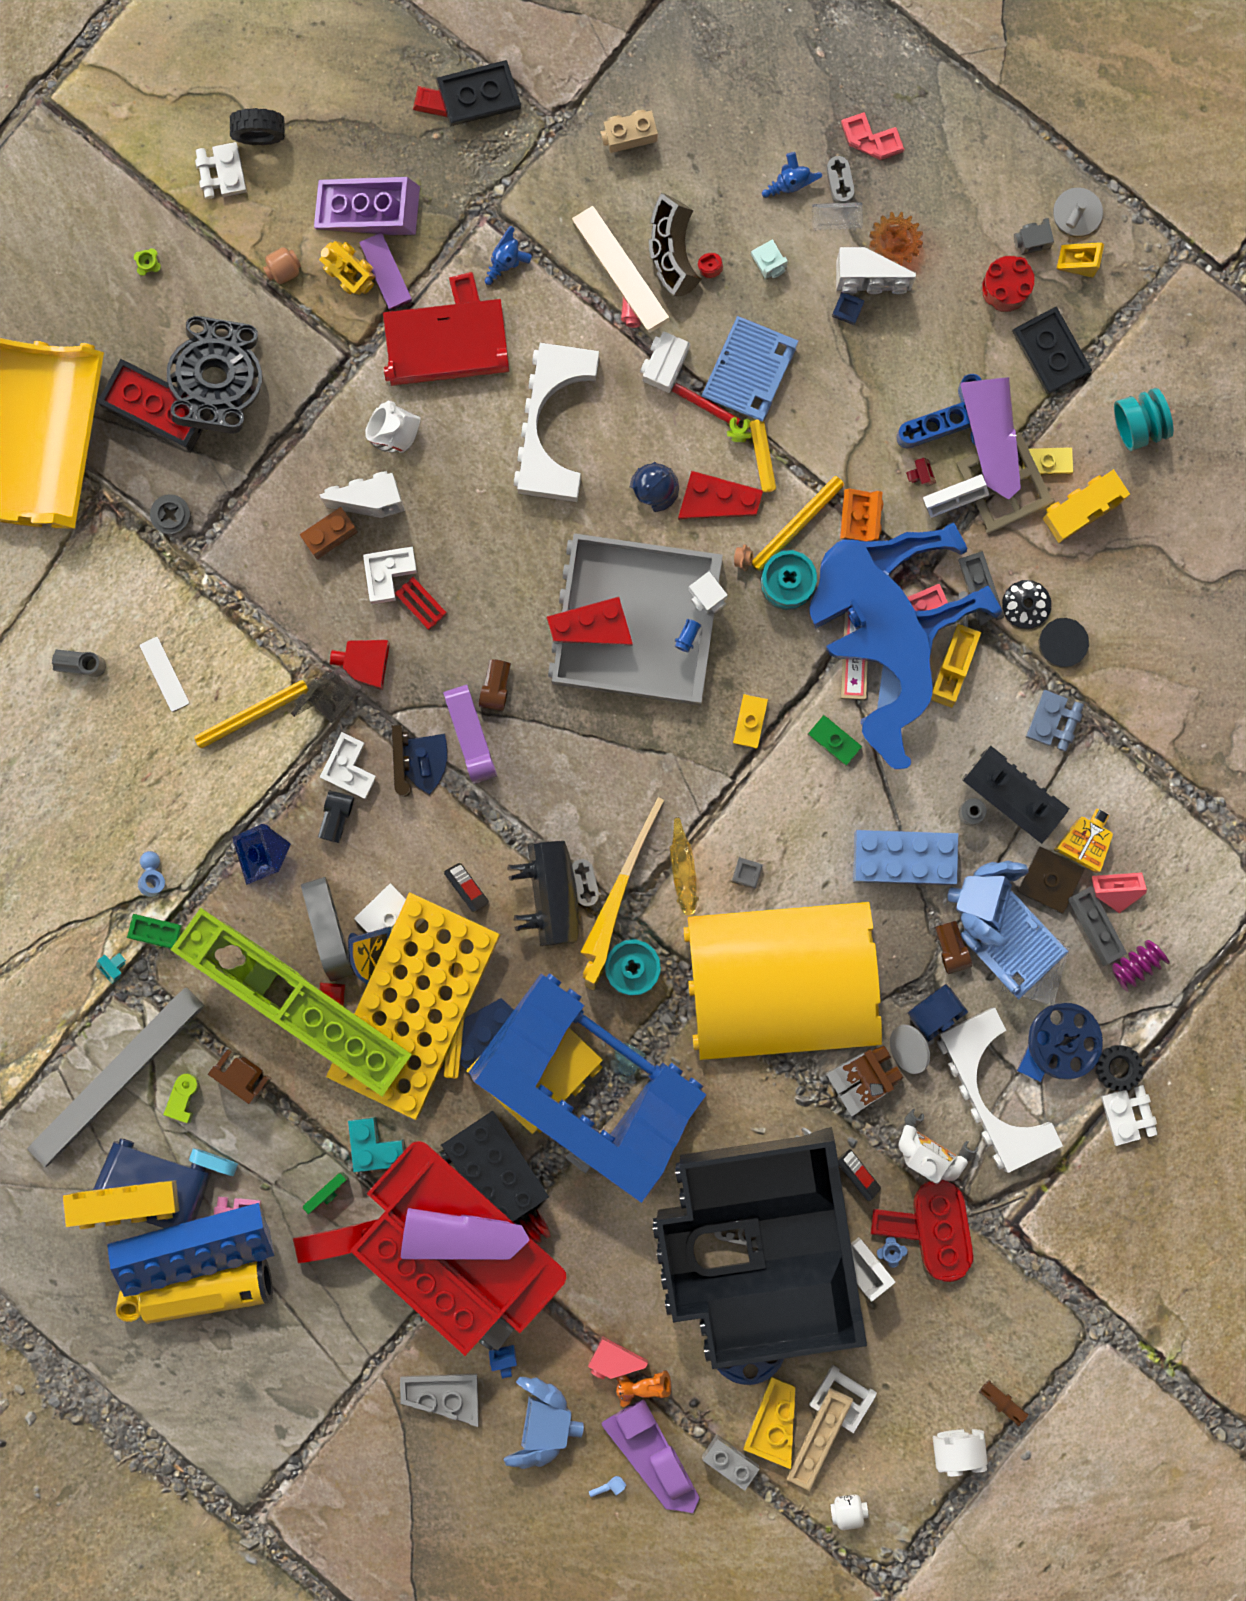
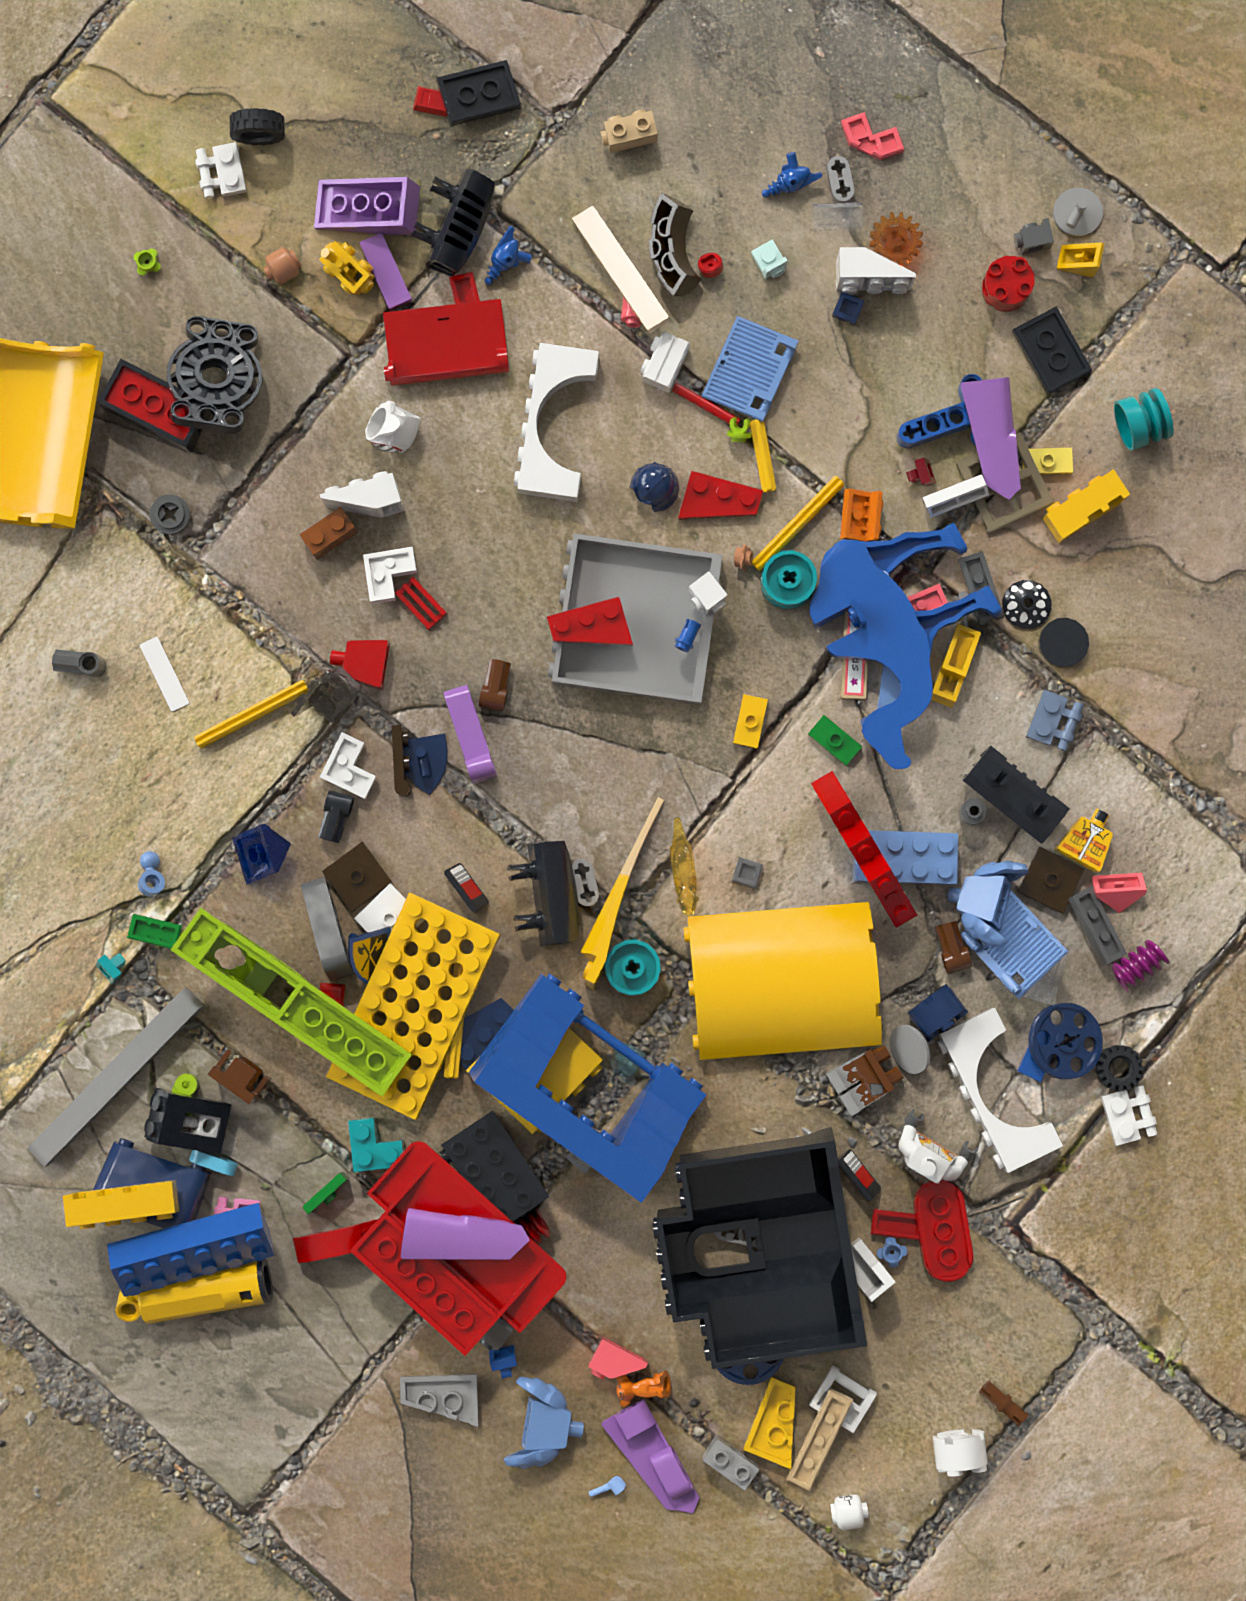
(168, 1118): none -> black brick
(357, 876): none -> dark brown plate
(462, 223): none -> black piece
(864, 849): none -> red arch

